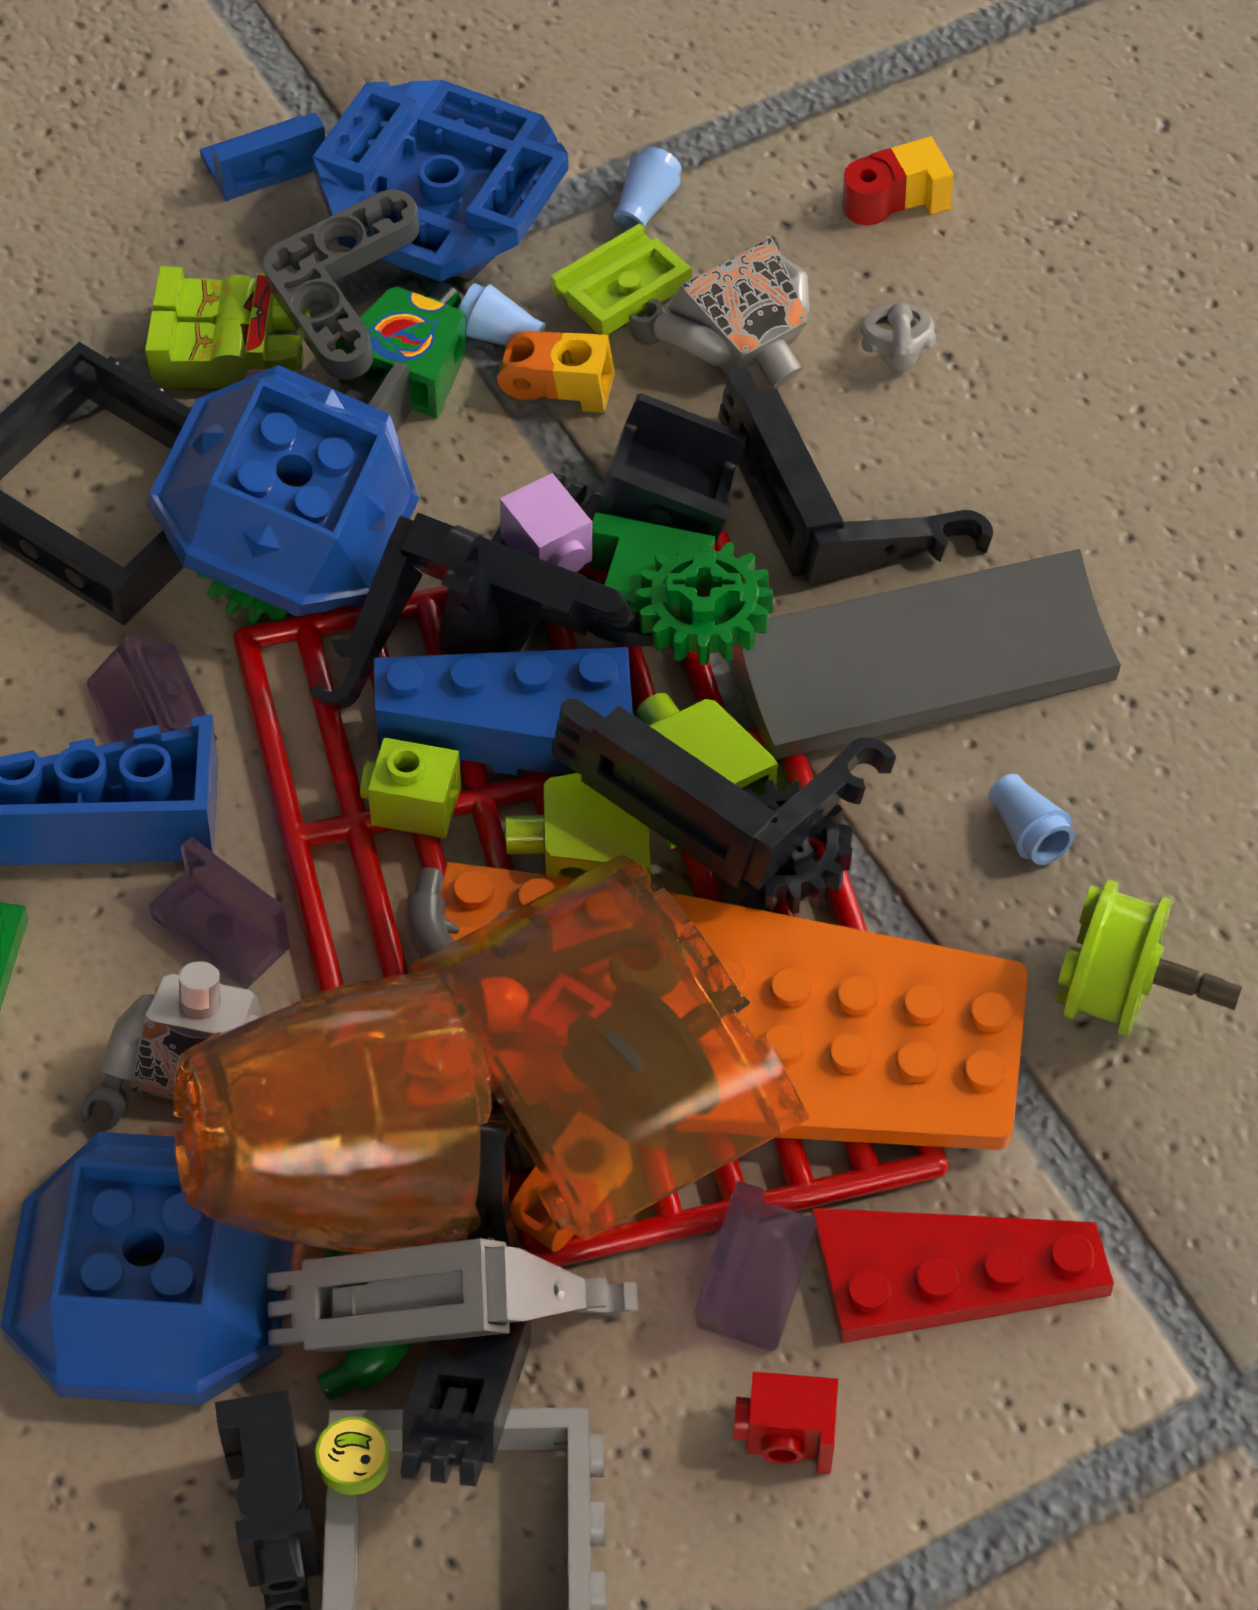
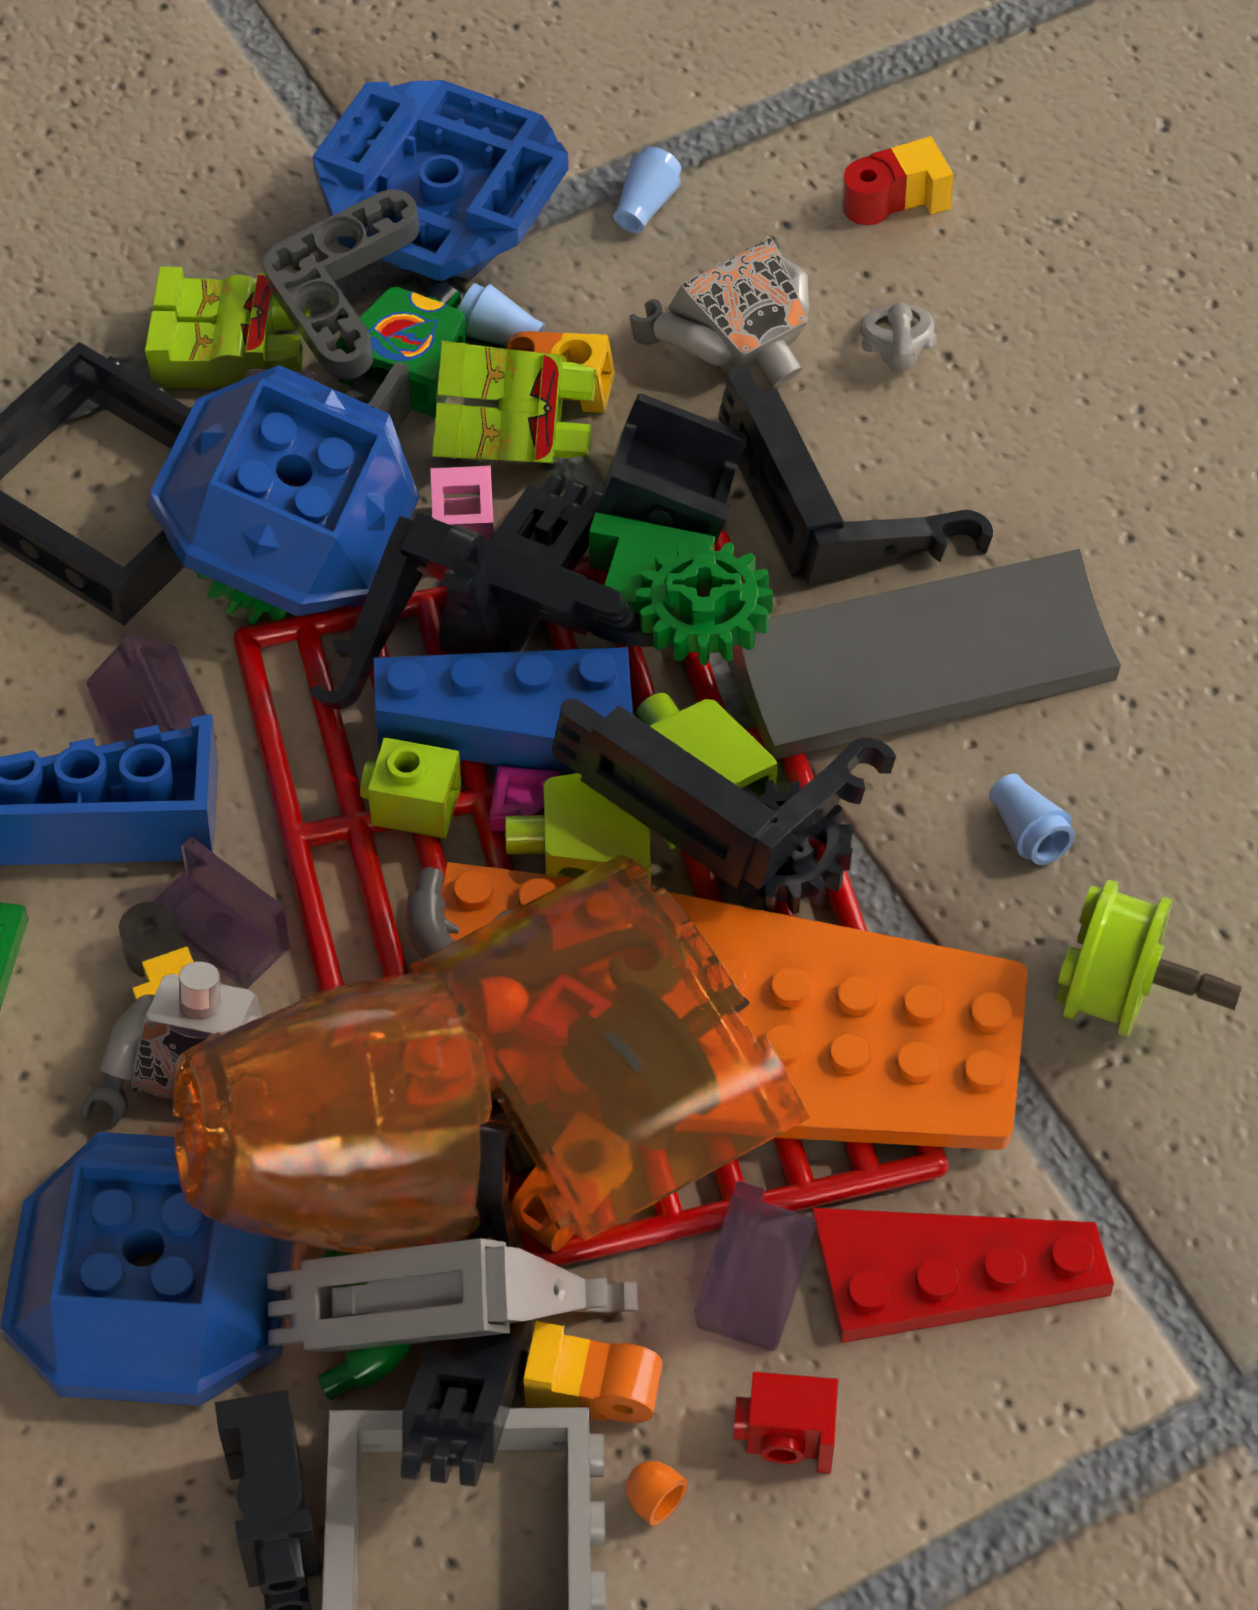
(152, 945): none -> clear smoke leg
(264, 156): blue panel -> none
(353, 1455): tile -> none
(468, 512): none -> bright pink brick
(517, 793): none -> dark pink tile
(529, 405): none -> lime hips
(547, 524): lavender brick -> none
(610, 1379): none -> leg
(620, 279): lime plate -> none
(655, 1491): none -> orange hinge

